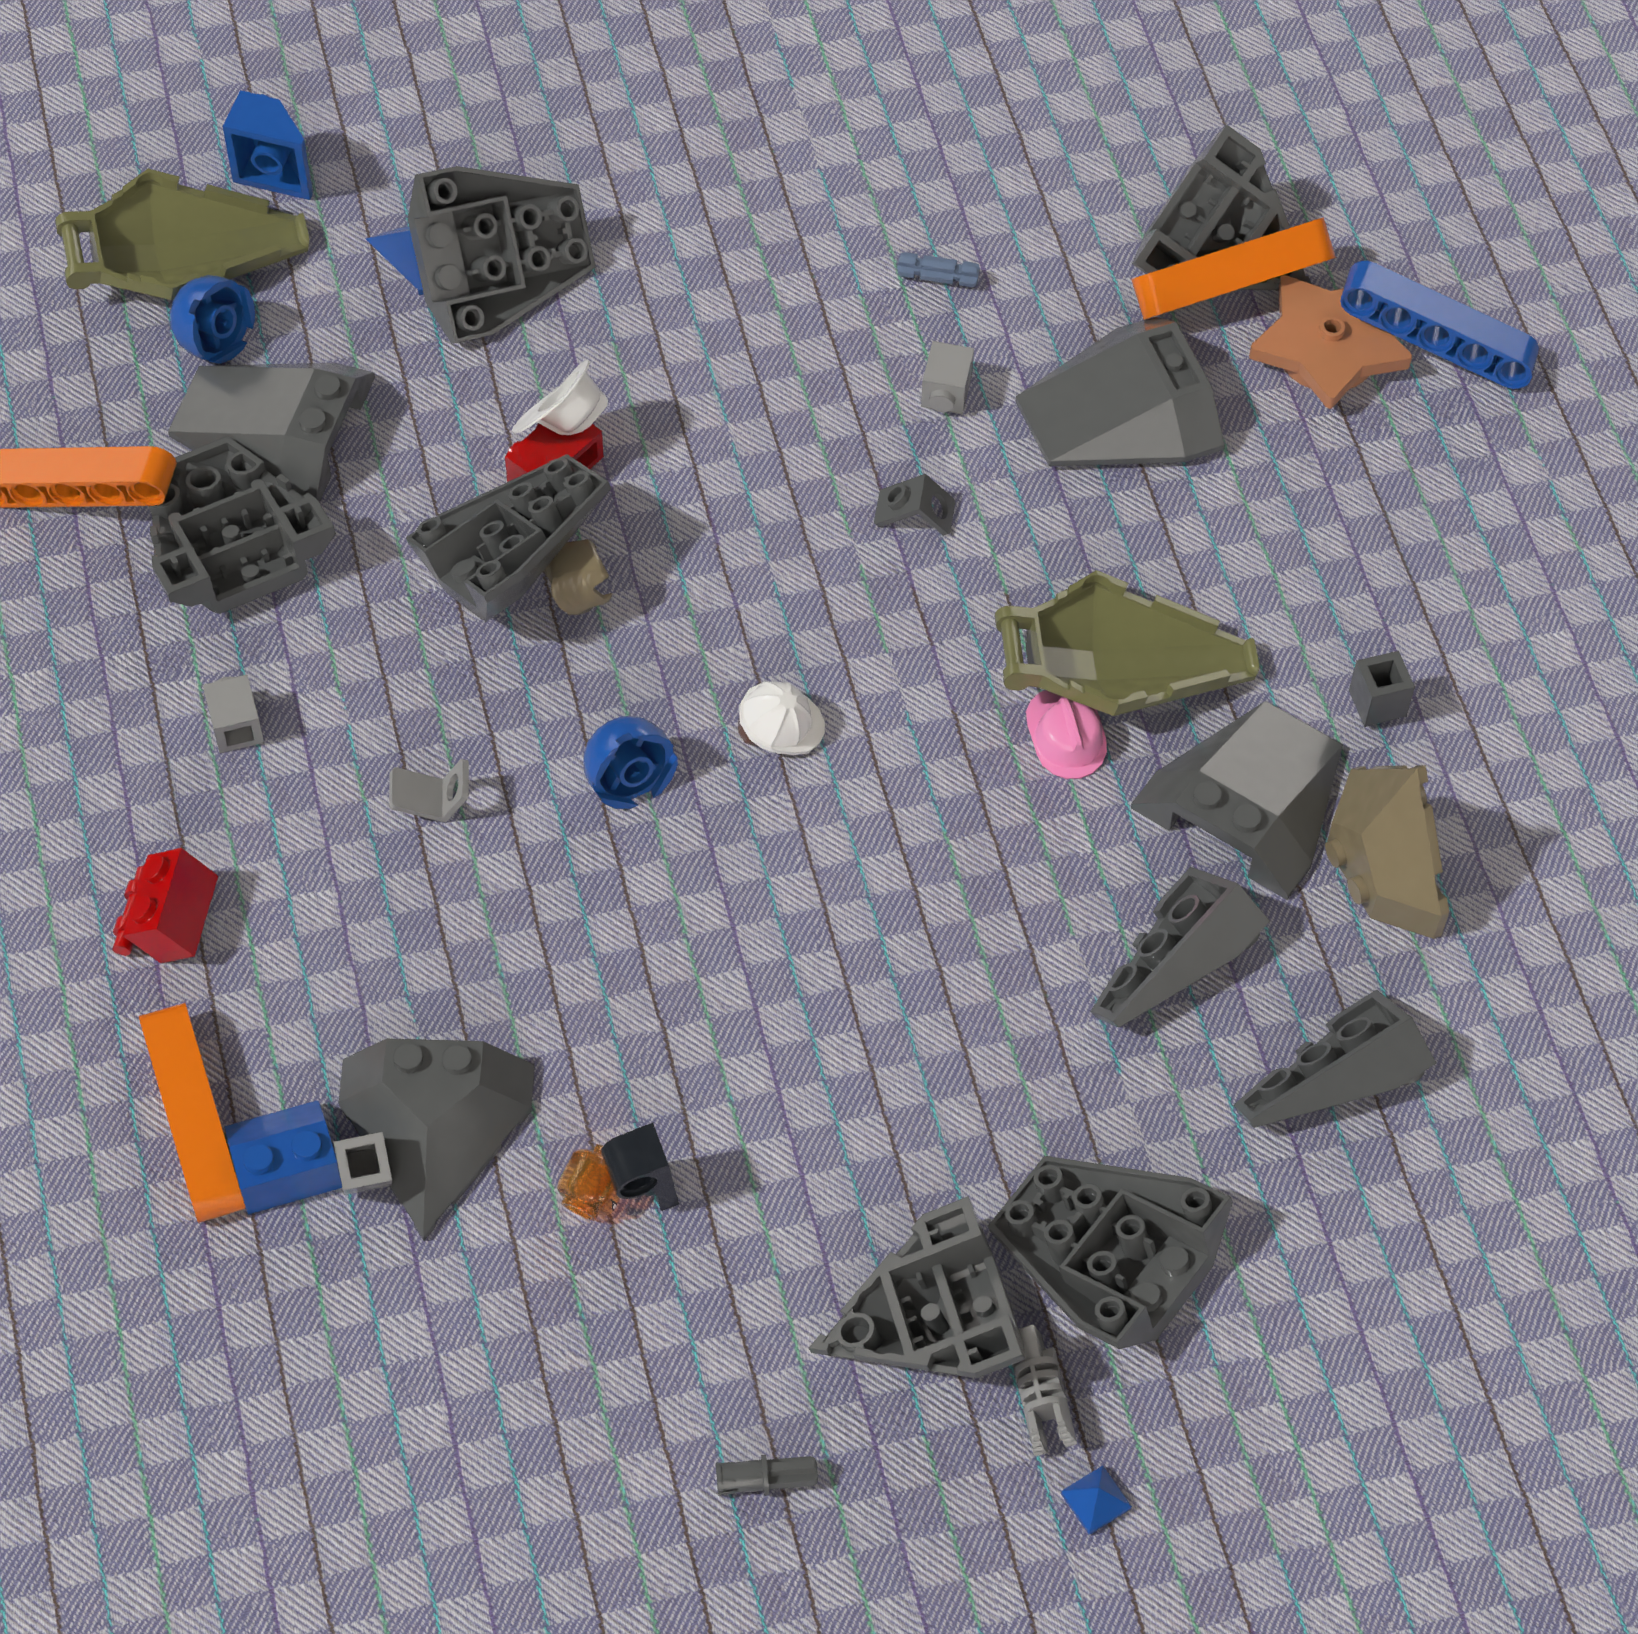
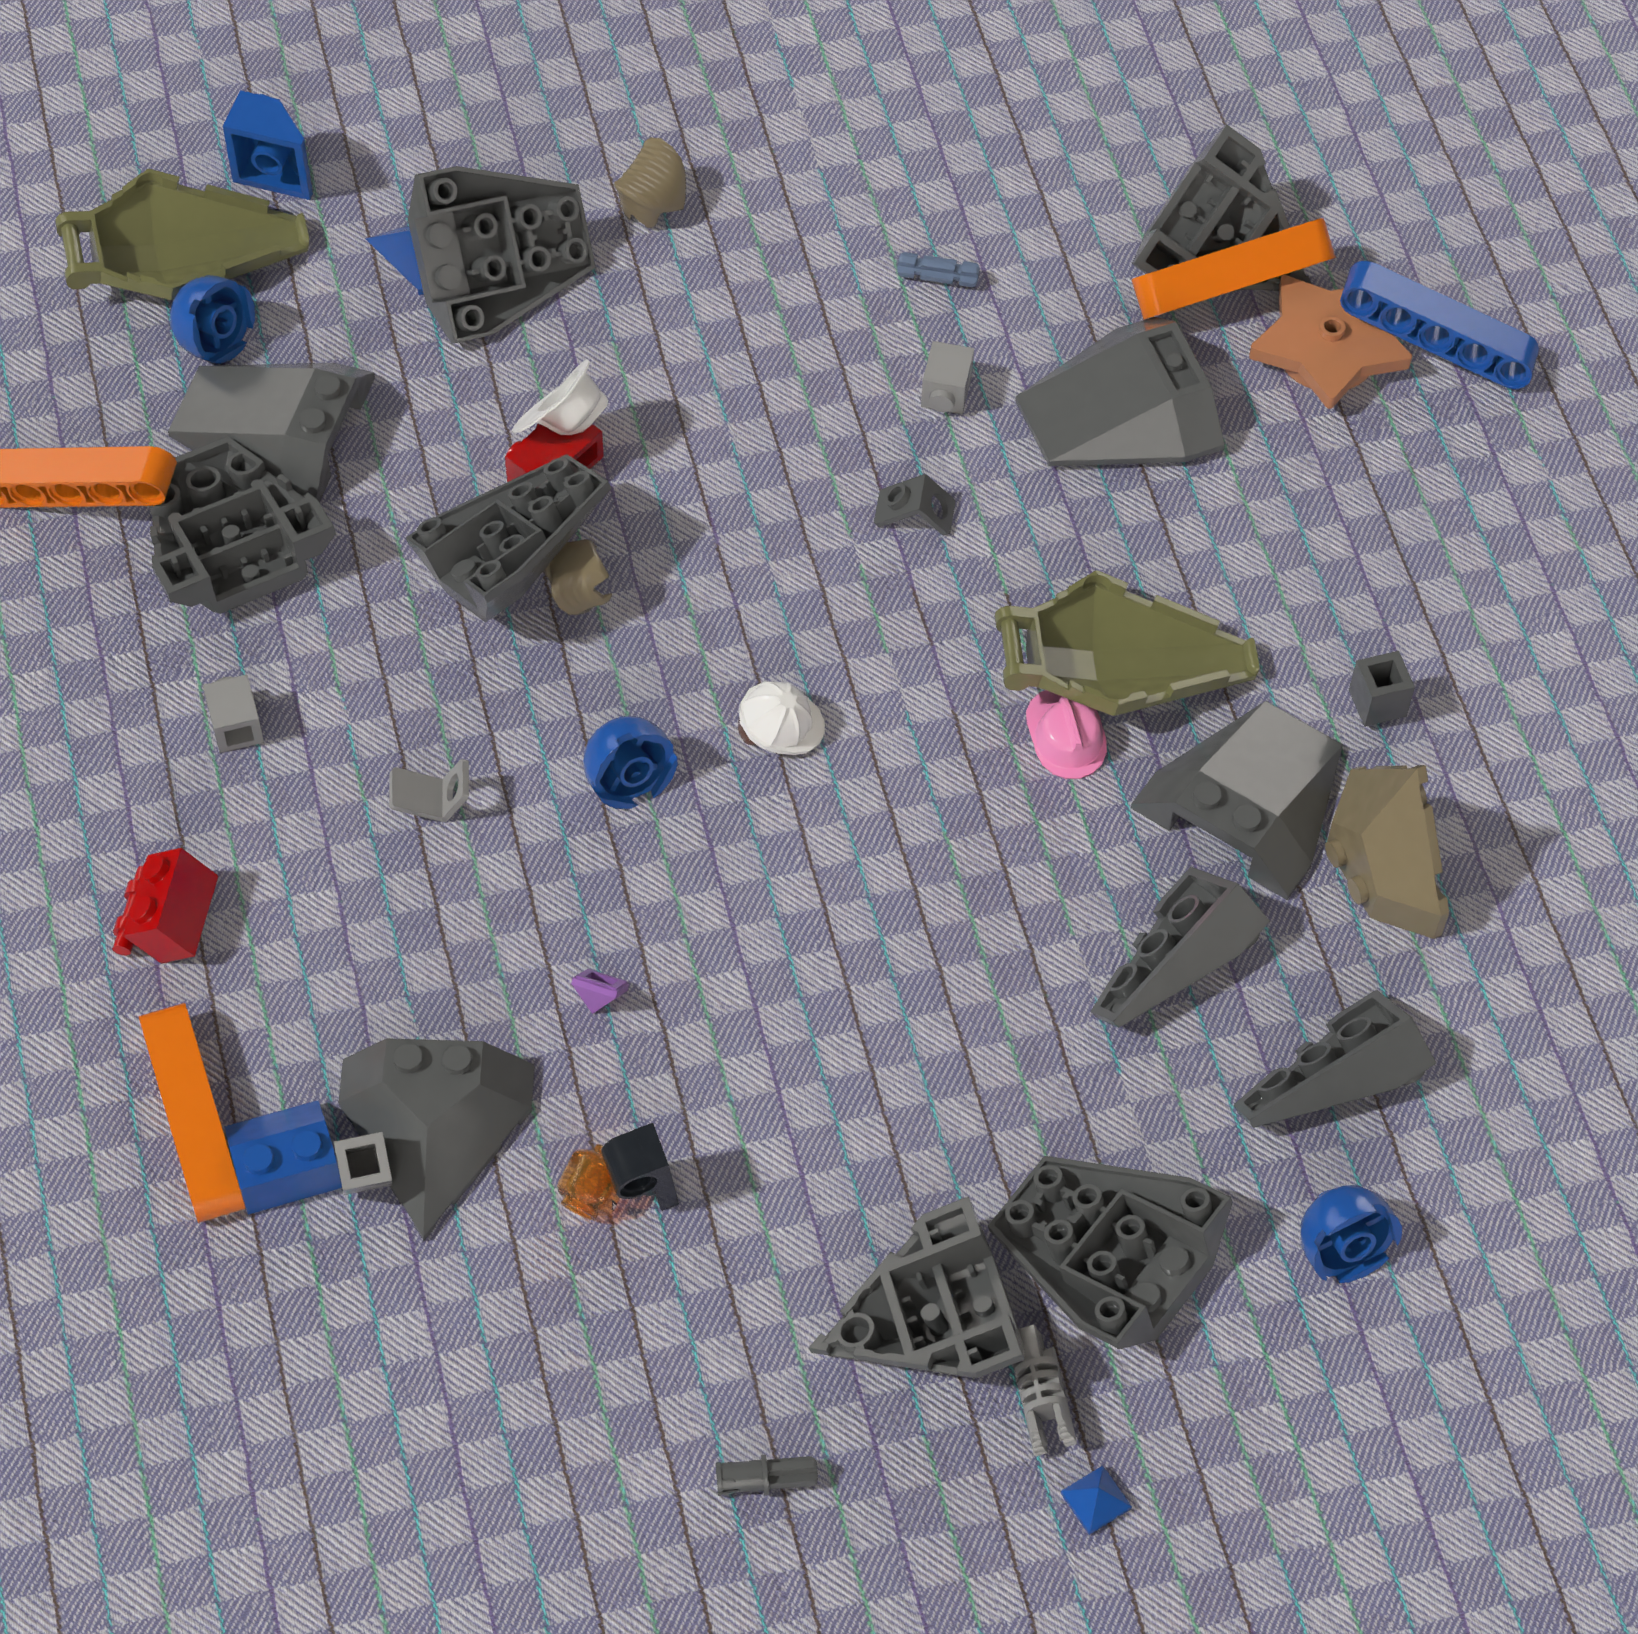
(598, 988): none -> medium lavender slope
(653, 183): none -> dark tan hair
(1348, 1233): none -> blue cylinder

